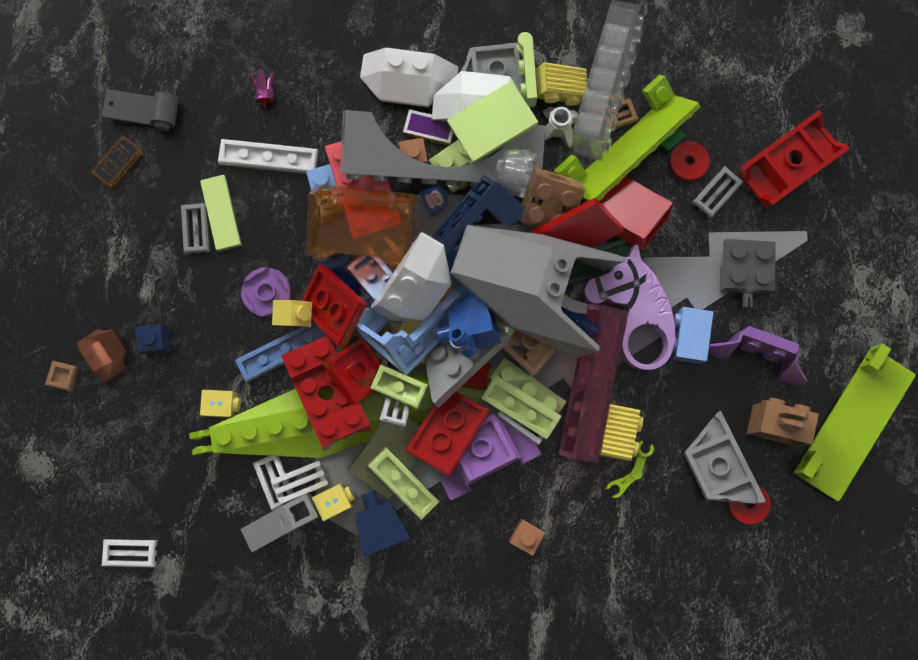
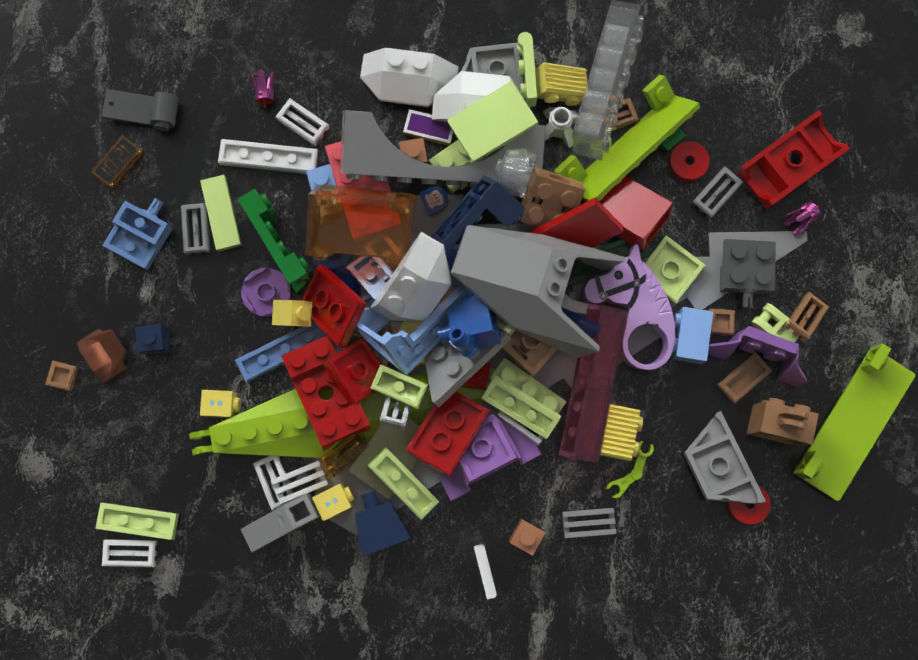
(137, 521): none -> yellowish green plate
(138, 233): none -> medium blue plate
(261, 215): none -> green piece
(318, 133): none -> white tile
(343, 454): none -> clear orange tile
(485, 571): none -> white tile
(611, 521): none -> light grey tile
(674, 268): none -> yellowish green tile
(723, 322): none -> medium nougat tile
(744, 378): none -> medium nougat tile
(778, 329): none -> yellowish green plate
(798, 328): none -> medium nougat tile
(806, 213): none -> flat silver piece

